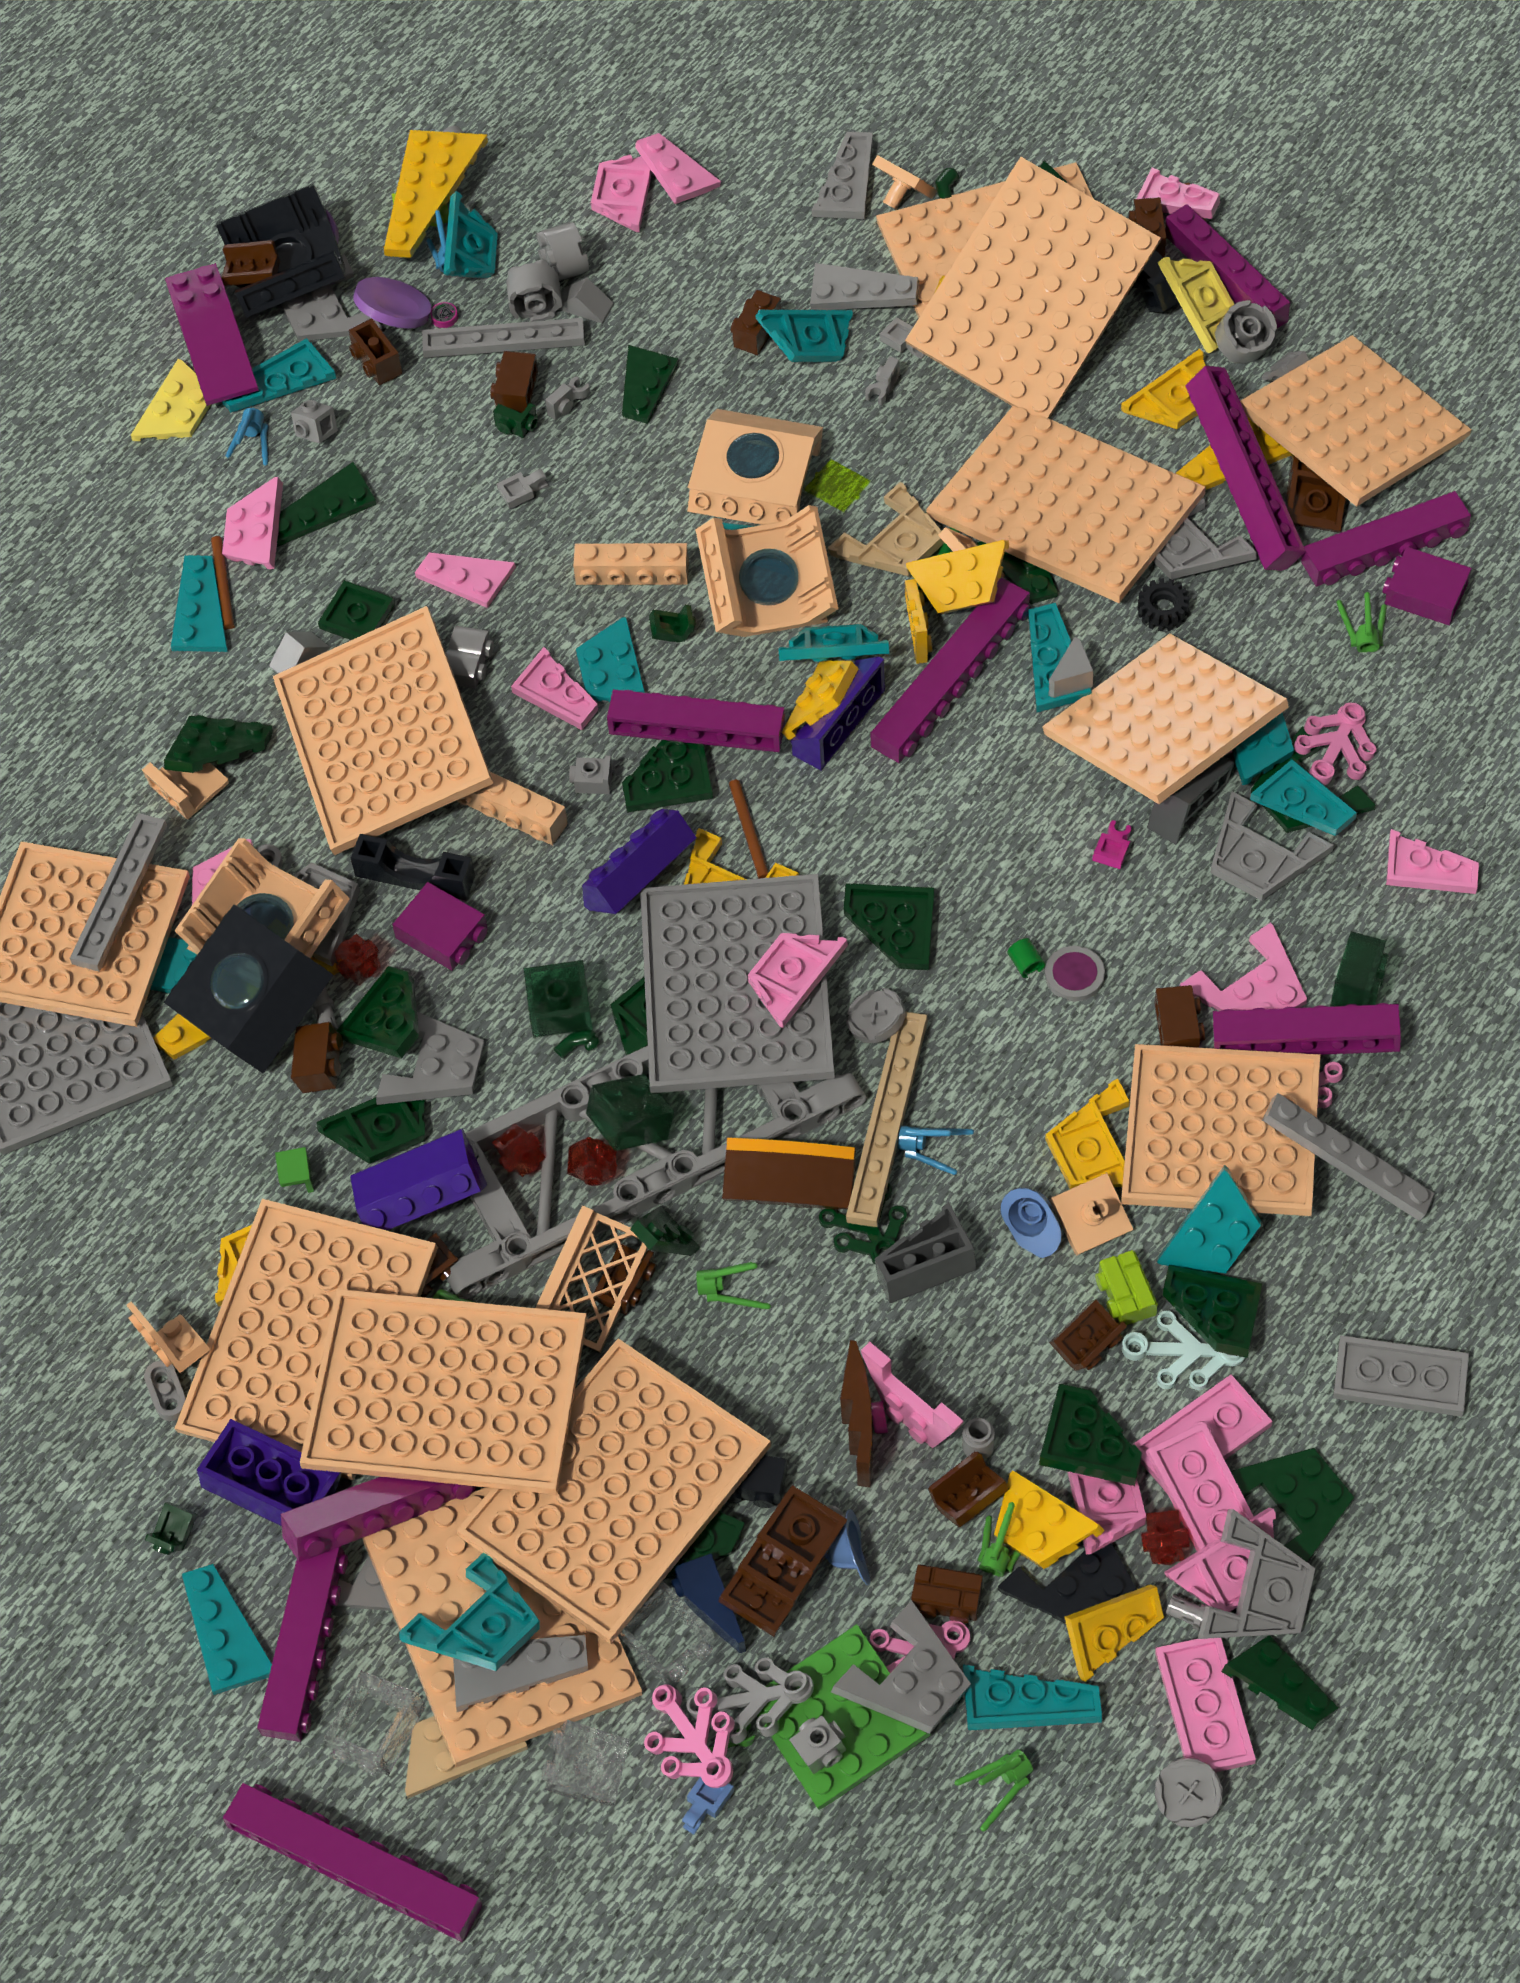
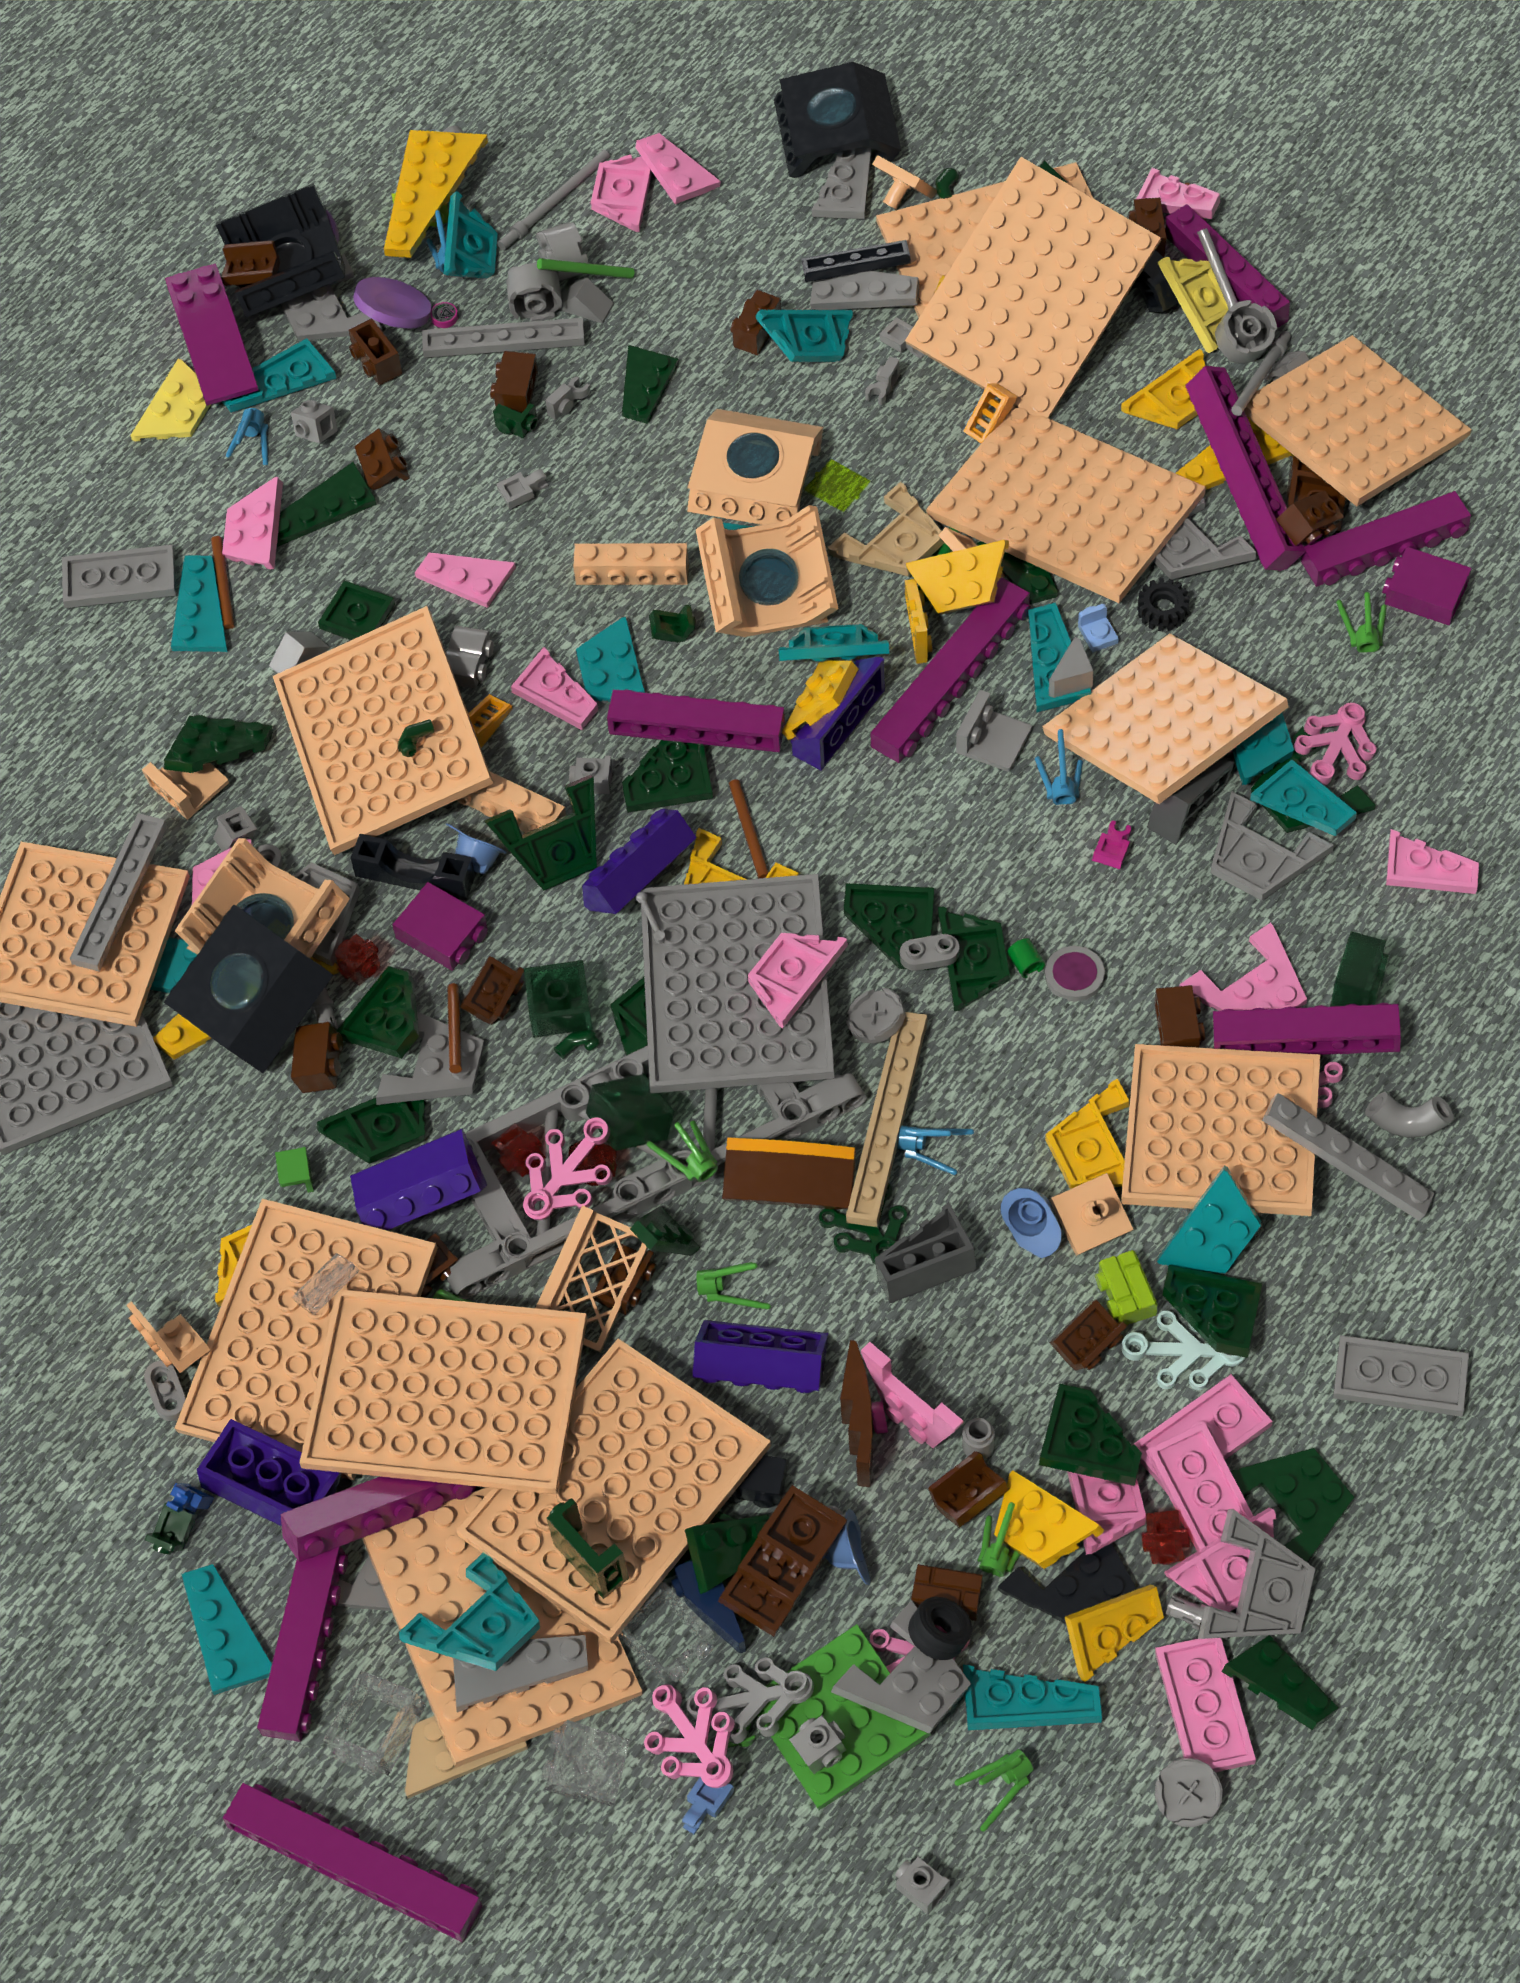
(118, 576): none -> light grey plate
(189, 1498): none -> blue plate
(232, 826): none -> light grey brick
(325, 1284): none -> clear plate
(381, 459): none -> reddish brown bracket
(410, 736): none -> dark green arm
(454, 1030): none -> dark orange bar
(481, 852): none -> medium blue piece
(488, 726): none -> light orange slope
(492, 990): none -> reddish brown bracket
(521, 228): none -> light grey bar
(558, 848): none -> dark green wing
(565, 1173): none -> bright pink plant
(585, 268): none -> bright green bar
(602, 1572): none -> dark green panel
(659, 935): none -> light grey hinge
(700, 1164): none -> bright green plant
(721, 1547): none -> dark green wing
(760, 1356): none -> dark purple slope
(835, 113): none -> black panel
(856, 261): none -> black tile
(925, 1895): none -> light grey brick
(930, 953): none -> light grey plate
(932, 1640): none -> black tyre
(981, 957): none -> dark green wing
(991, 735): none -> light grey bracket
(997, 417): none -> light orange slope
(1063, 788): none -> dark azure plant
(1096, 628): none -> light blue bracket
(1217, 267): none -> light grey bar
(1276, 351): none -> light grey bar
(1310, 519): none -> reddish brown brick
(1406, 1120): none -> light grey cylinder

